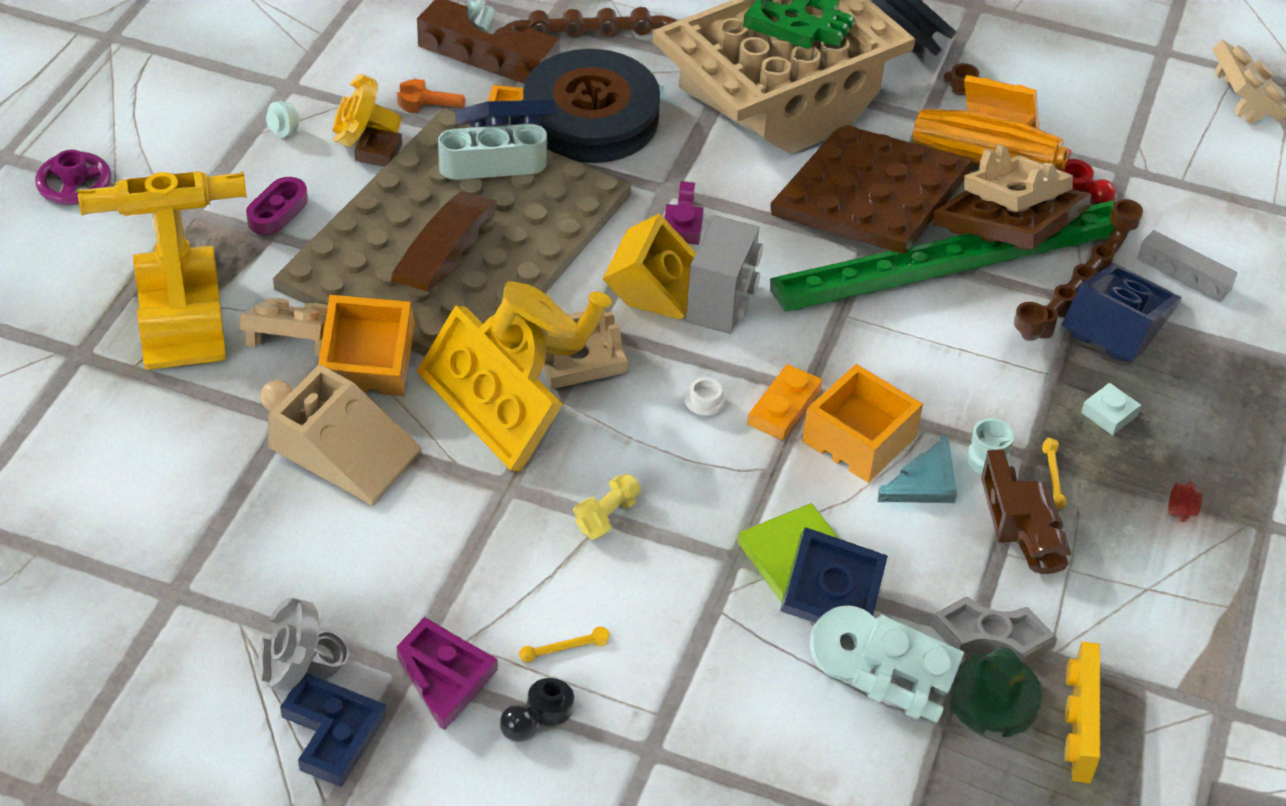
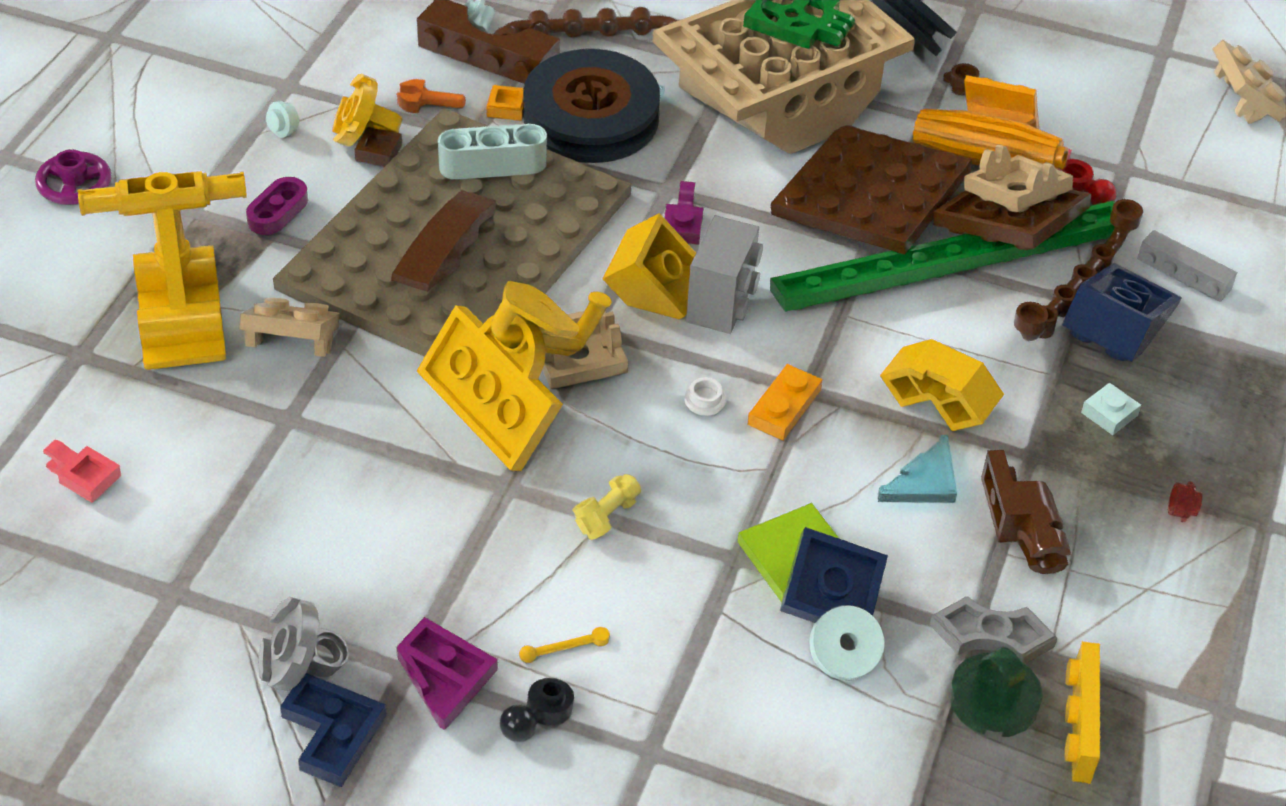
(82, 472): none -> coral plate
(337, 433): tan slope -> none
(369, 342): light orange piece -> none
(505, 113): dark blue plate -> none
(862, 422): light orange piece -> none
(913, 657): light aqua plate -> none
(951, 380): none -> yellow brick
(989, 435): light aqua wheel -> none
(1050, 448): yellow hinge -> none

